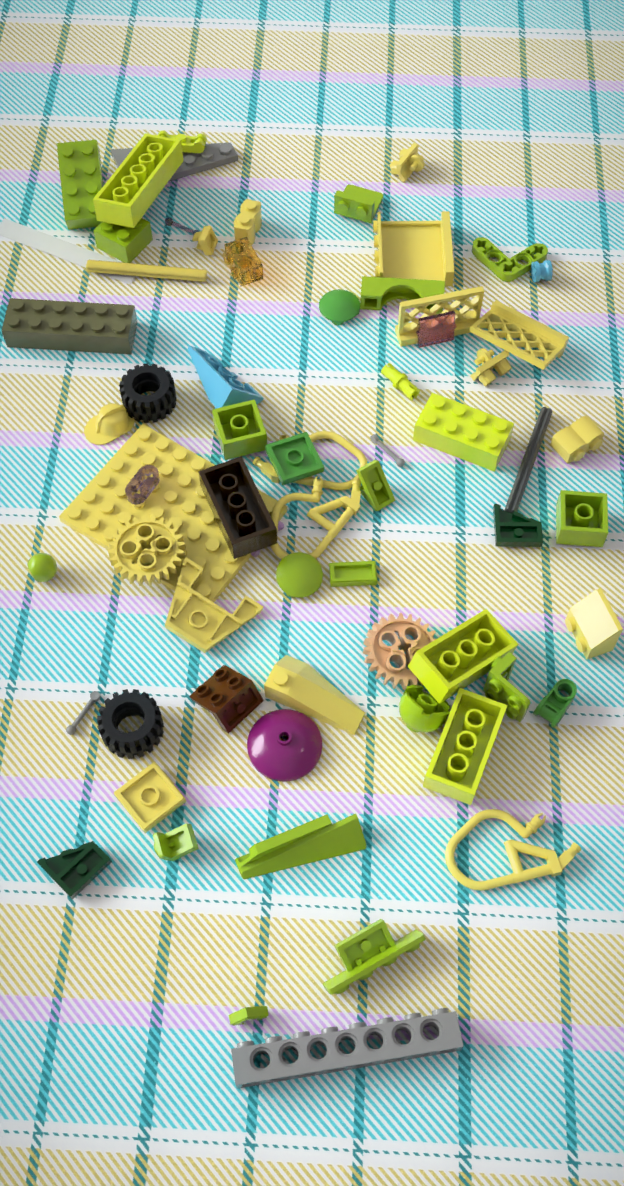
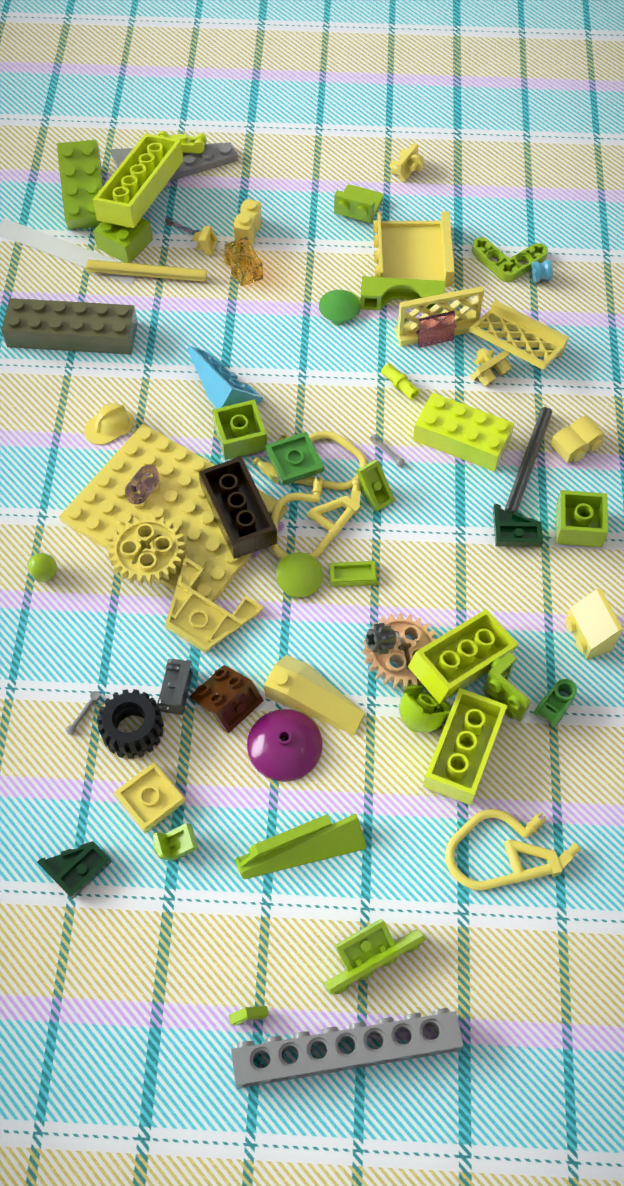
(146, 379): black tyre -> none
(175, 686): none -> dark grey hinge
(381, 638): none -> dark grey gear

